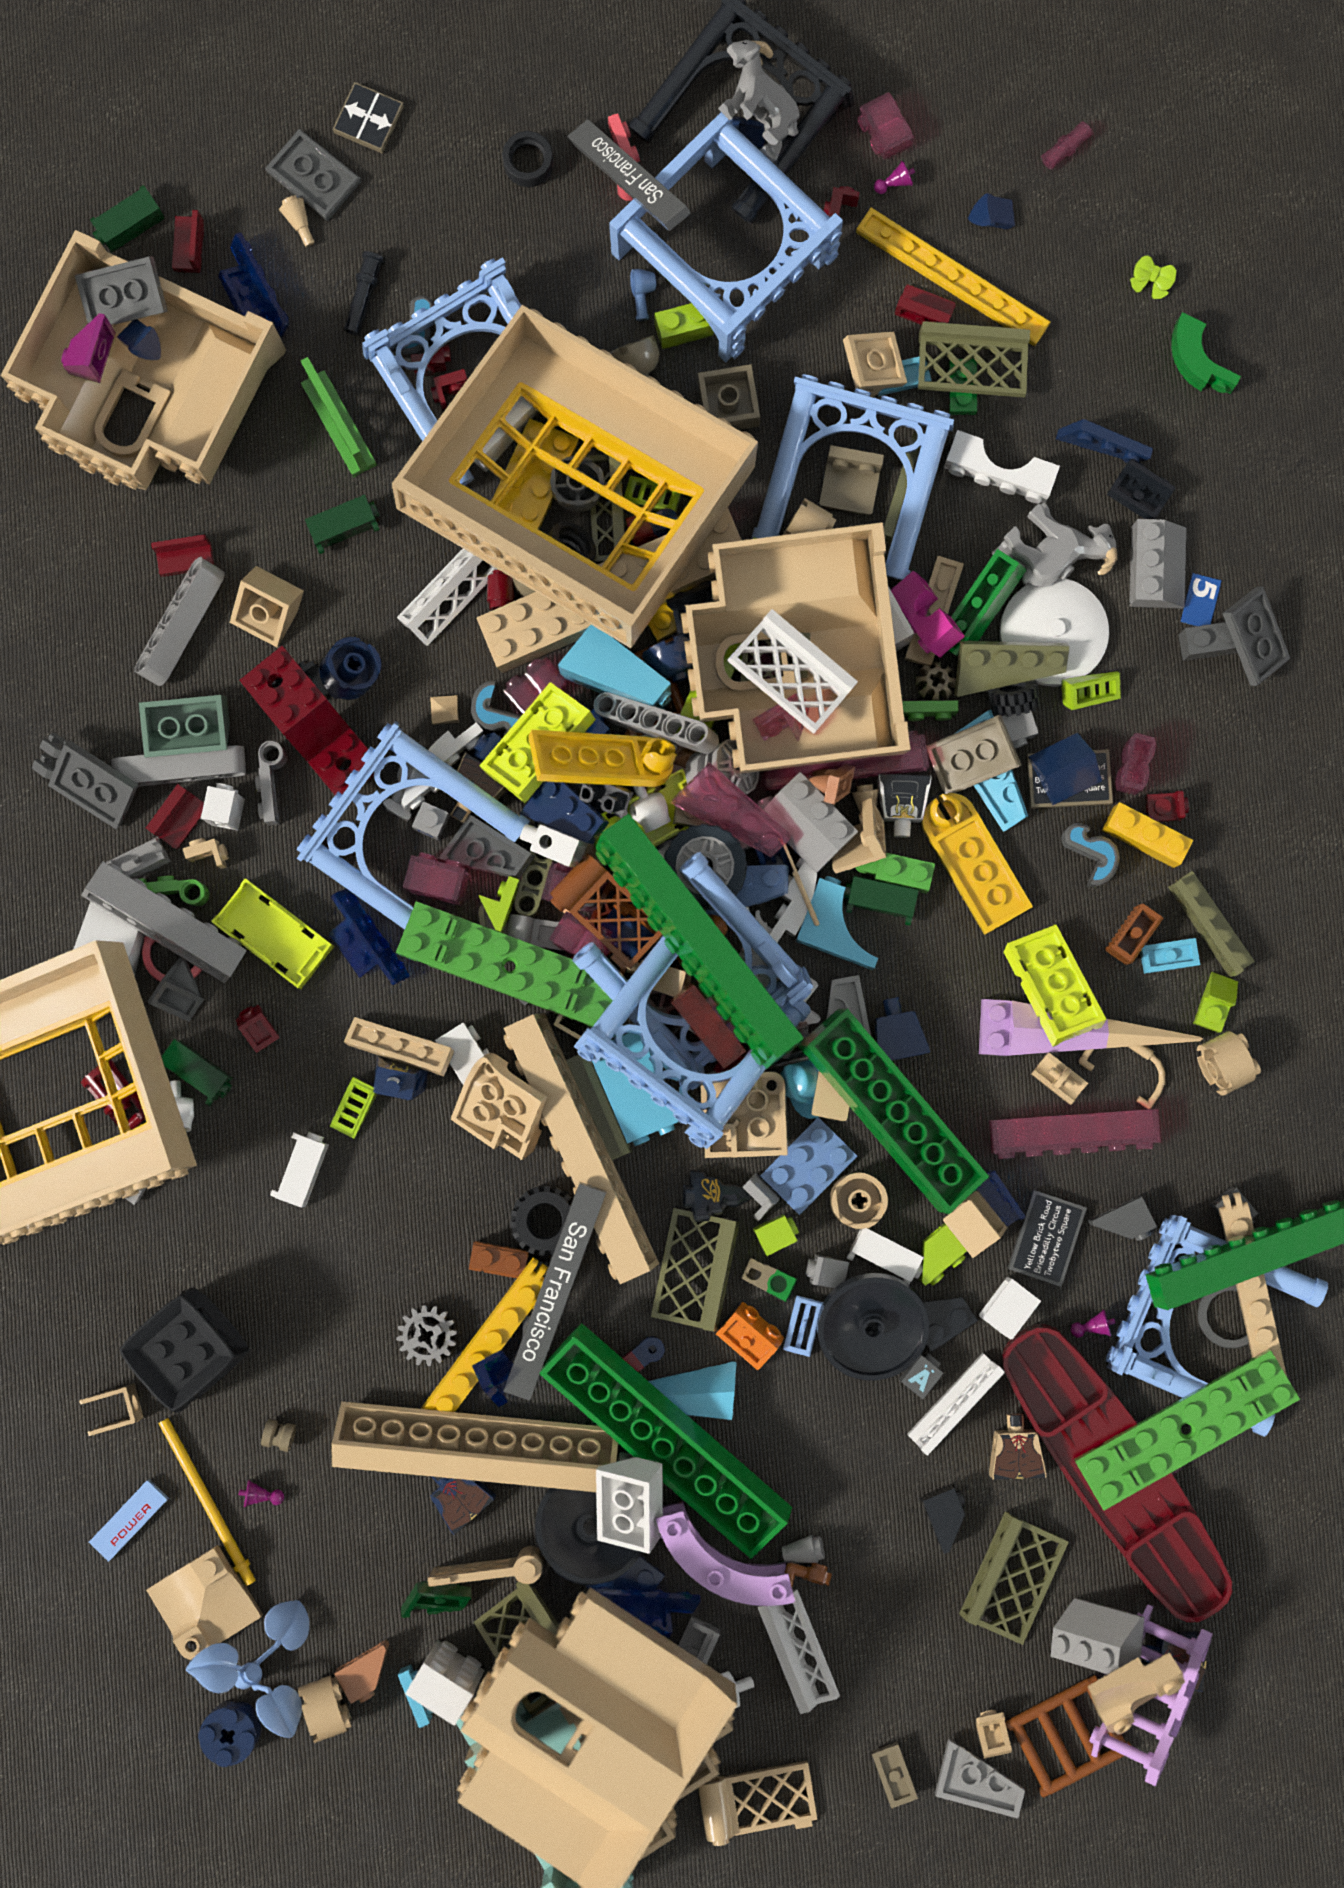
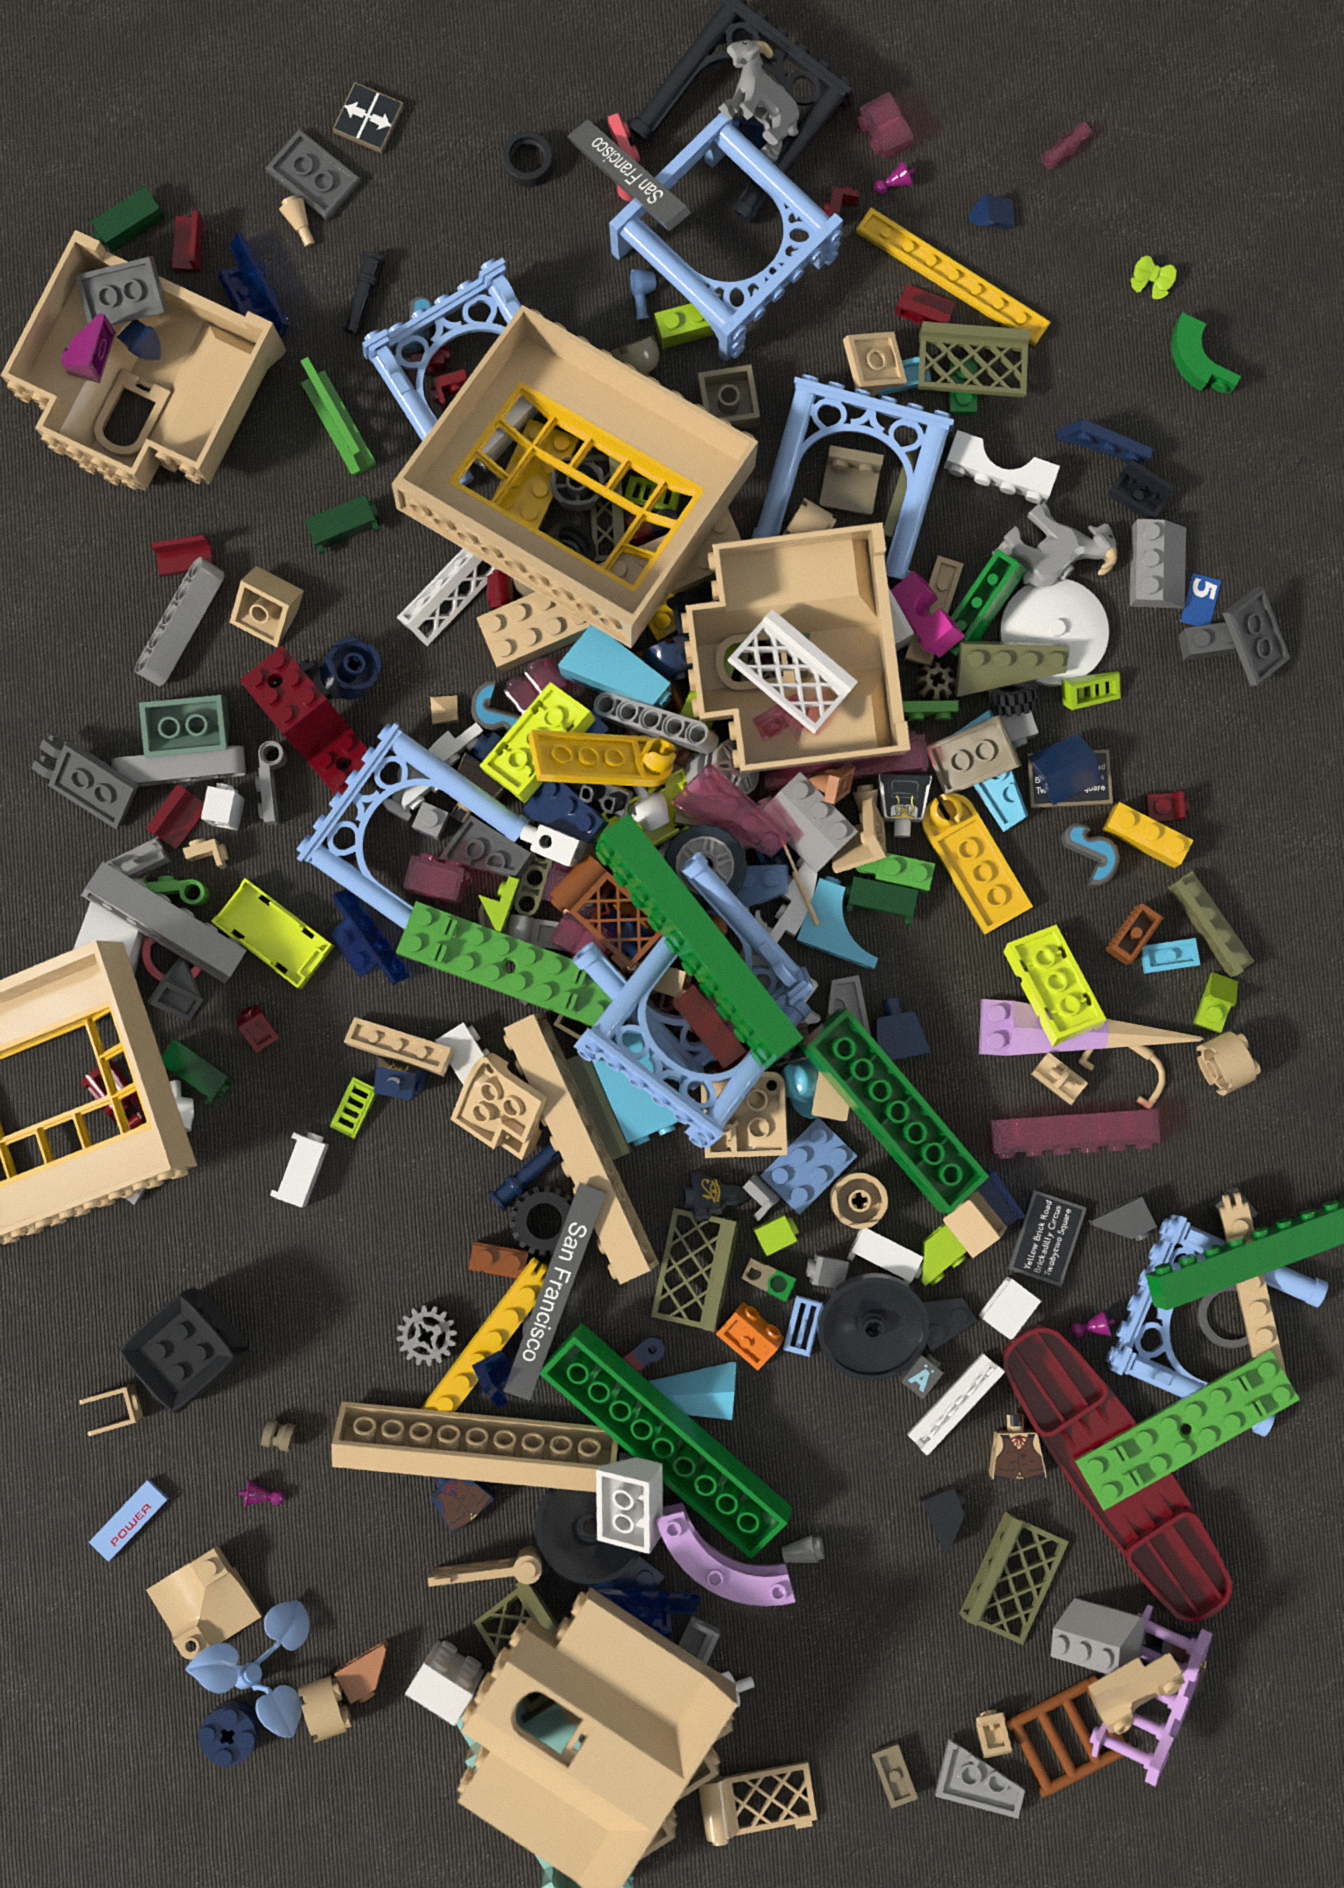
(240, 1563): yellow bar -> none
(422, 1714): medium azure plate -> none
(436, 1598): dark green wing -> none
(516, 1183): none -> dark blue pin
(792, 1657): white fence -> none
(815, 1574): dark orange plate -> none
(1135, 769): clear pink brick -> none

